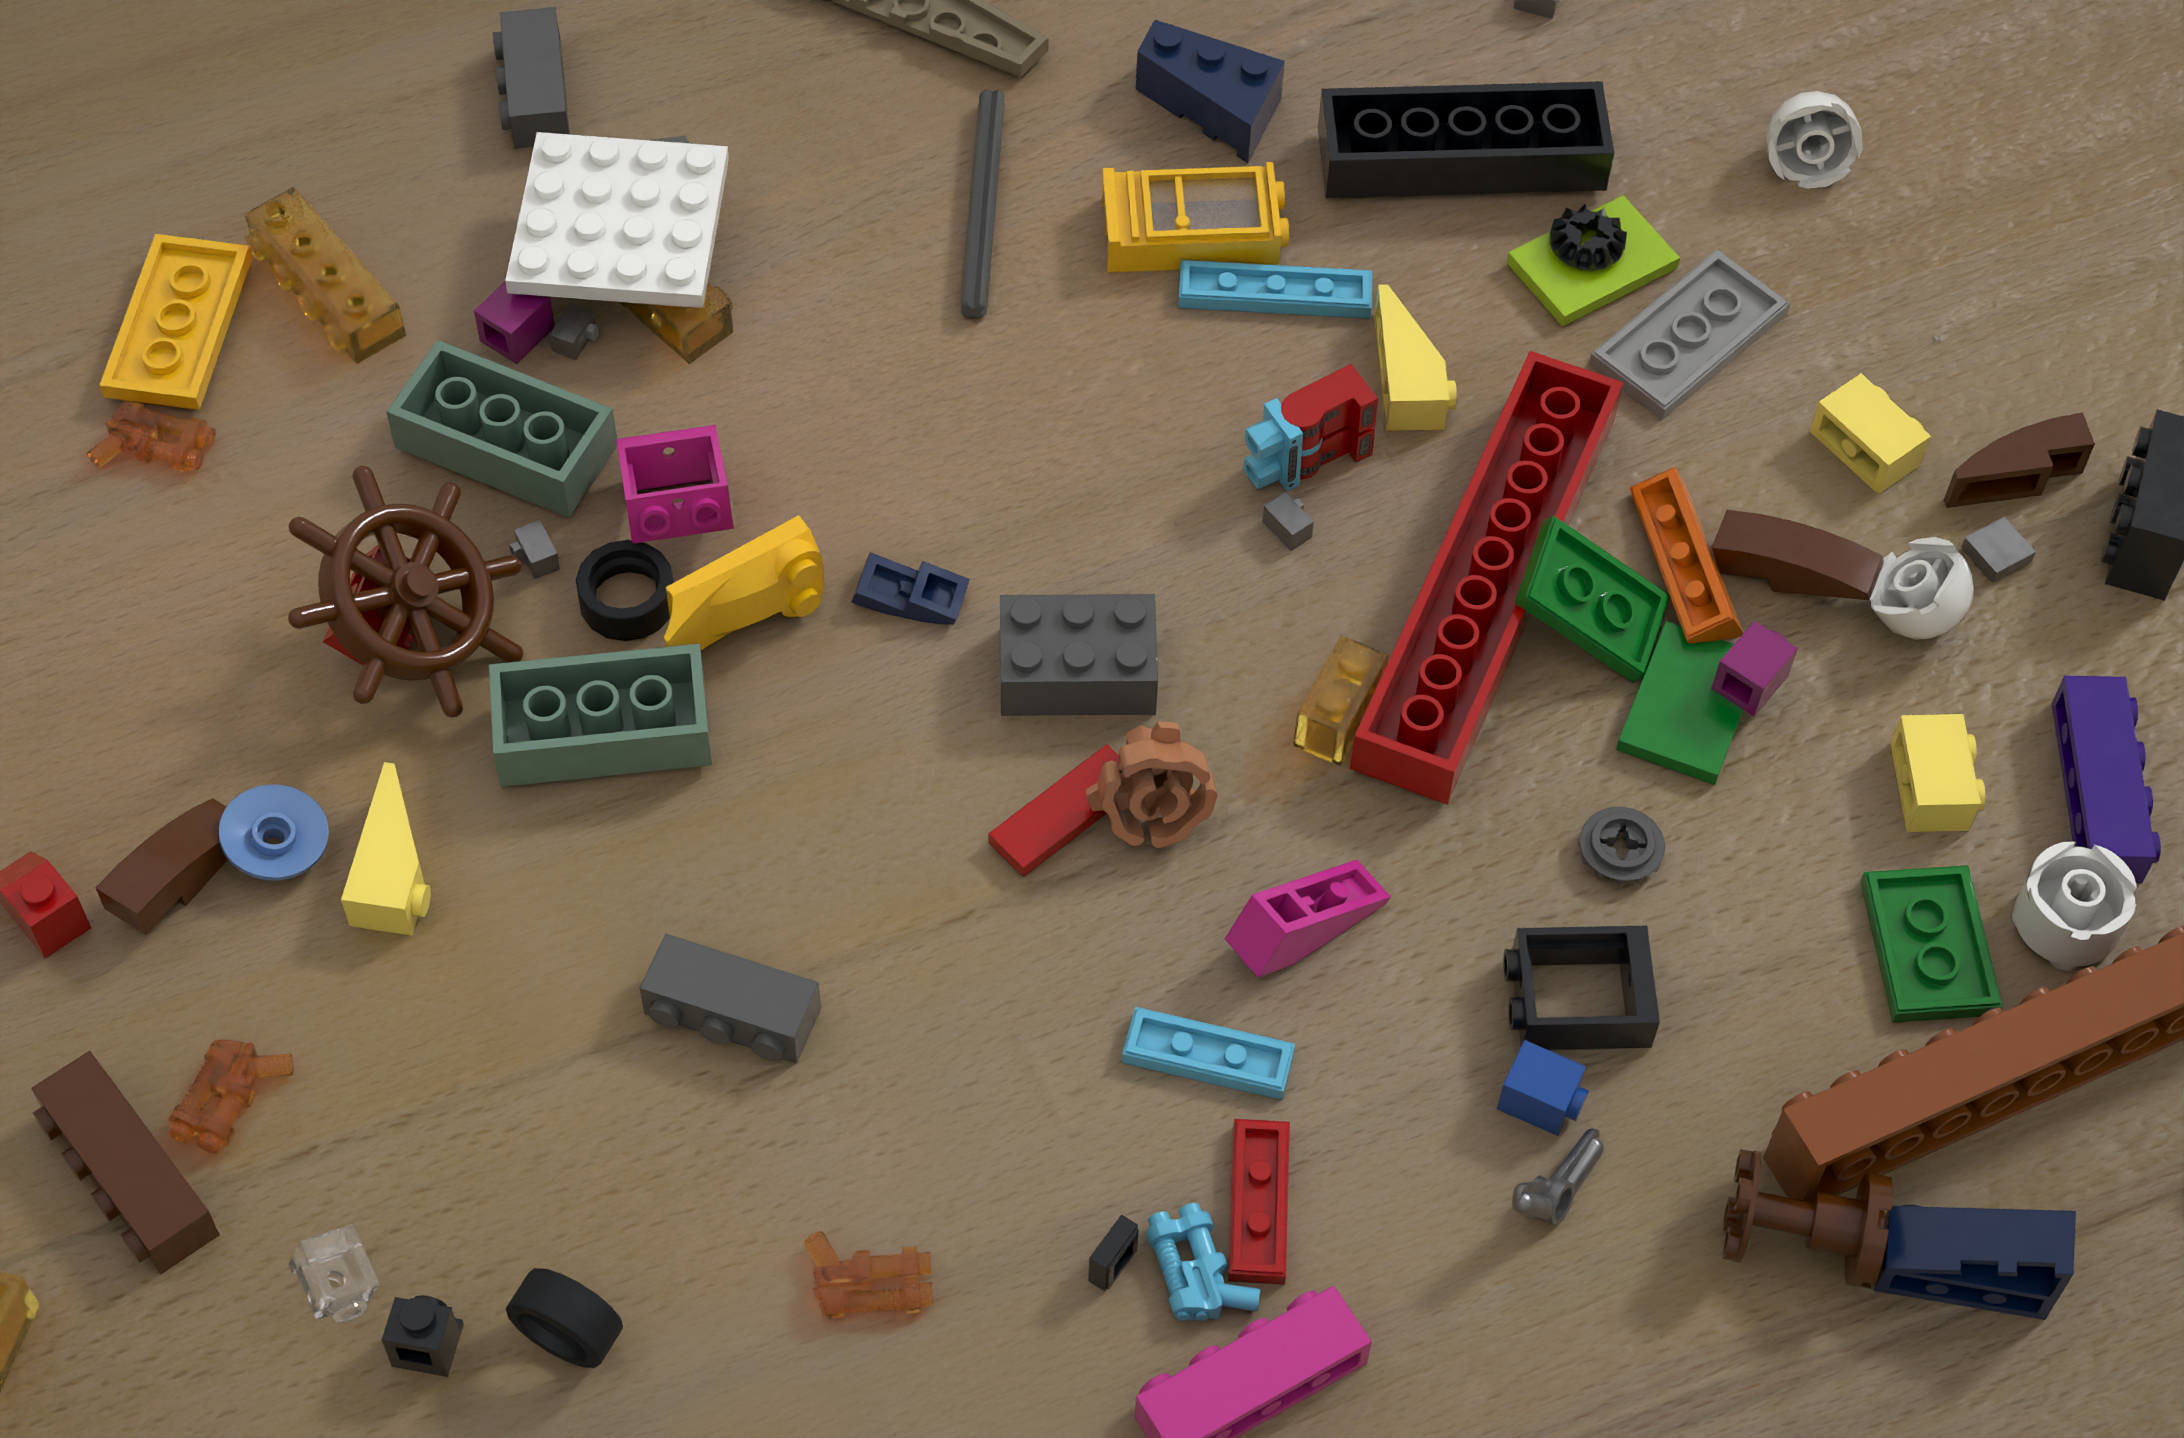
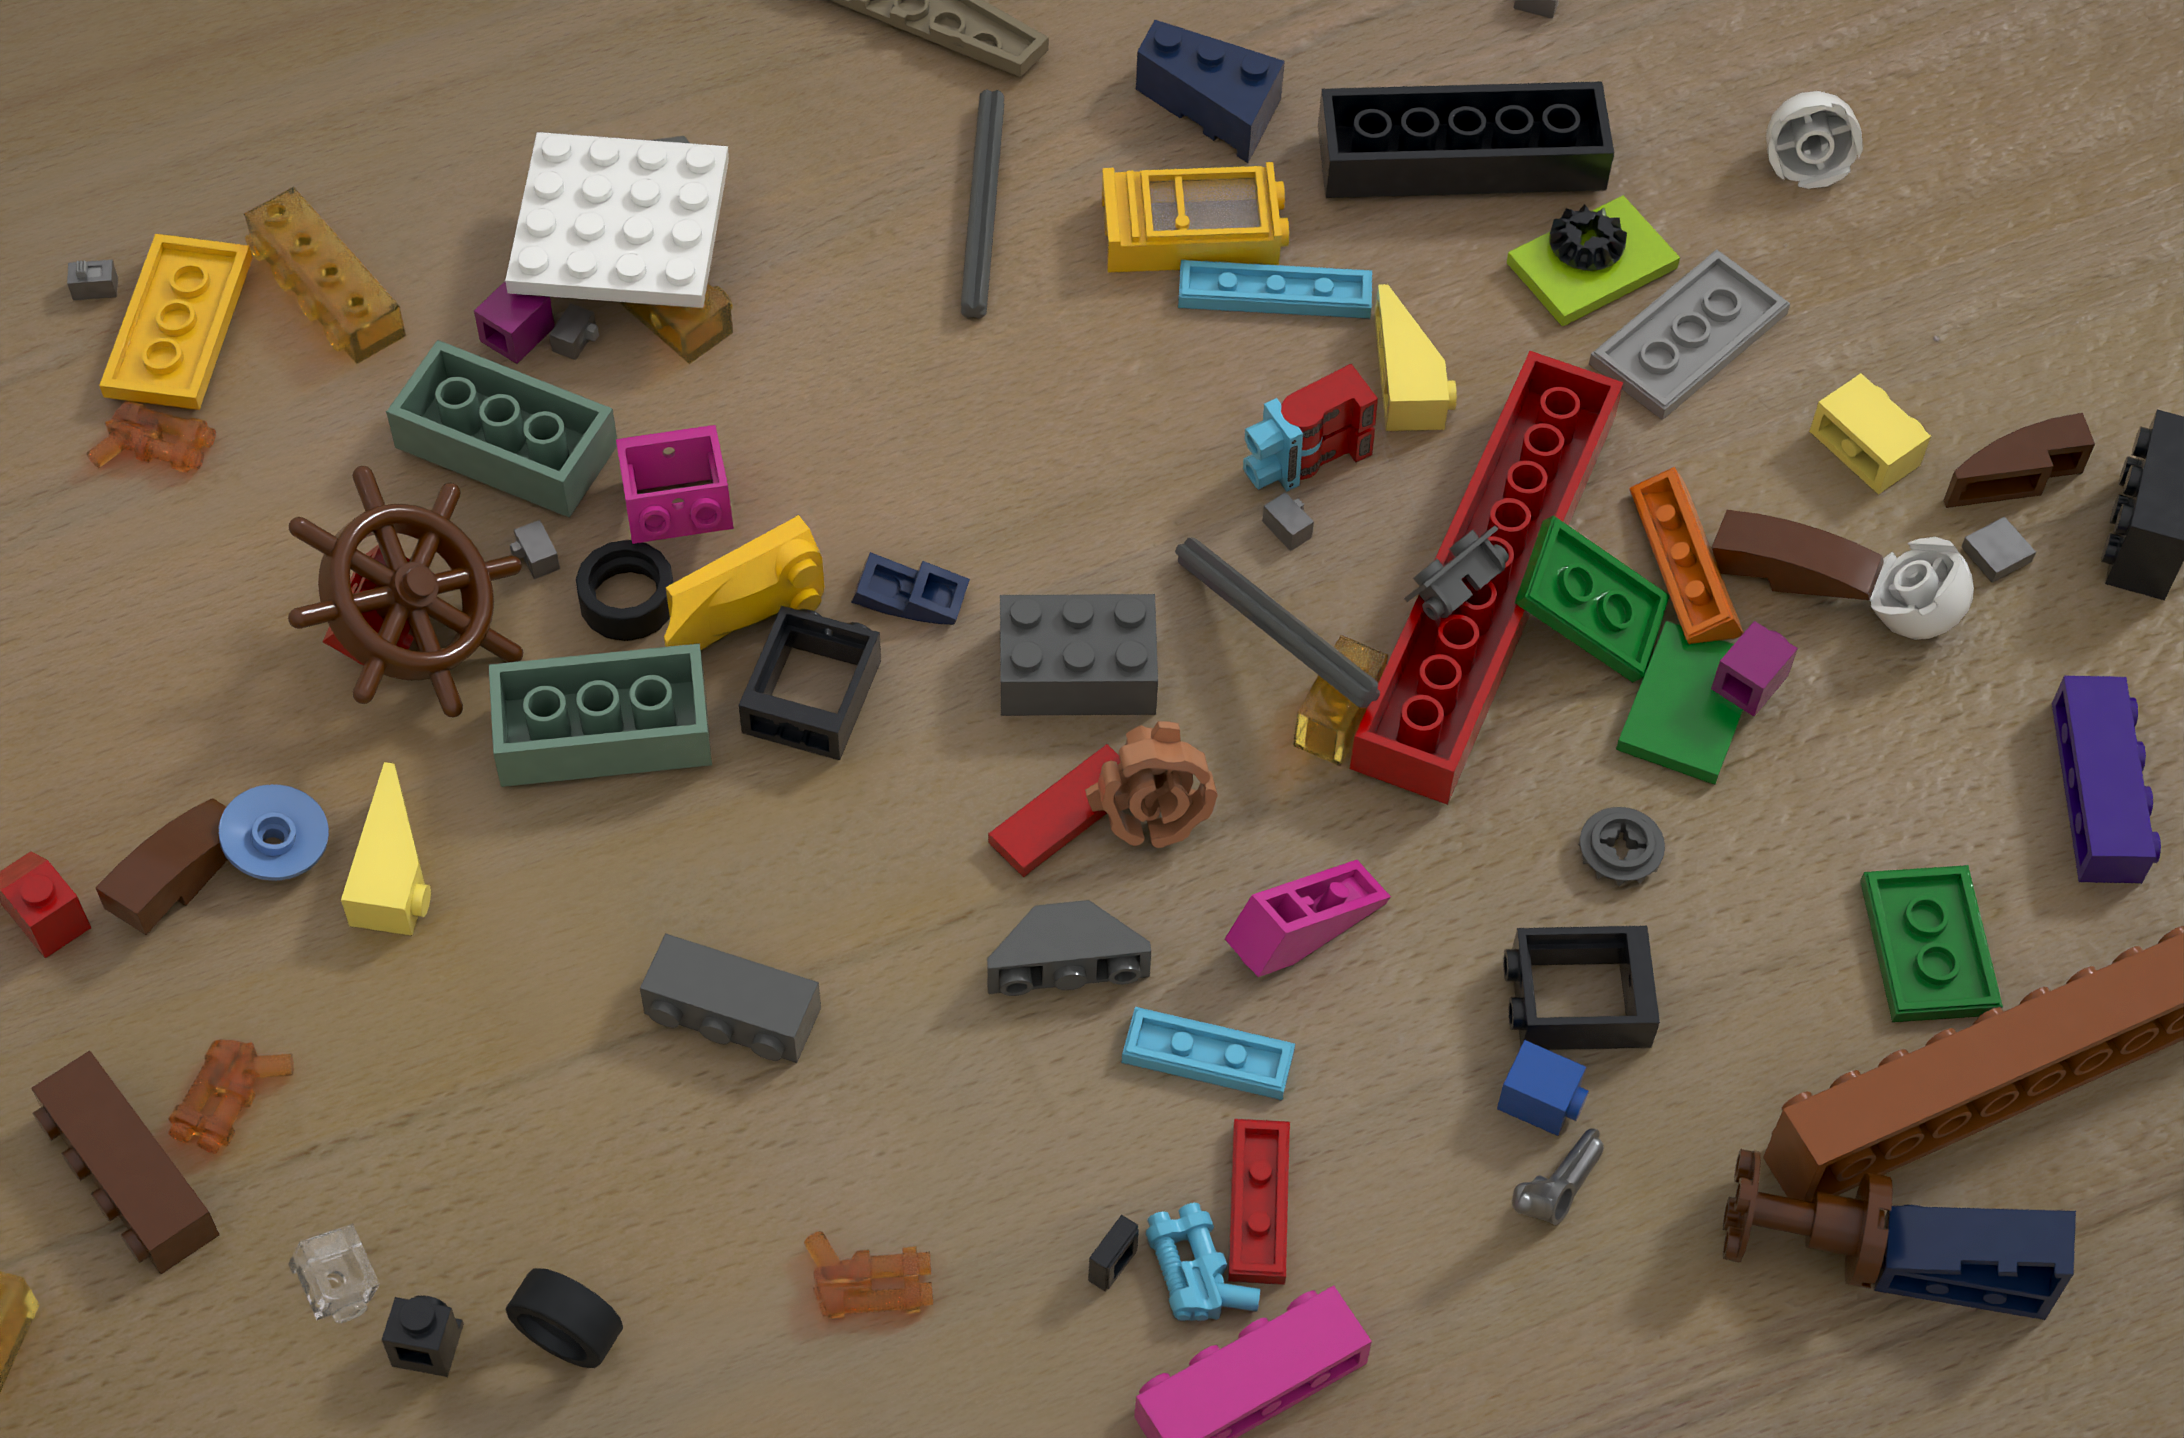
(92, 279): none -> flat silver piece
(531, 75): dark grey brick -> none
(797, 723): none -> black window
(1066, 949): none -> dark grey slope
(1278, 623): none -> dark grey axle
(1442, 585): none -> dark grey hinge
(1936, 773): light yellow brick -> none
(2075, 904): white brick -> none

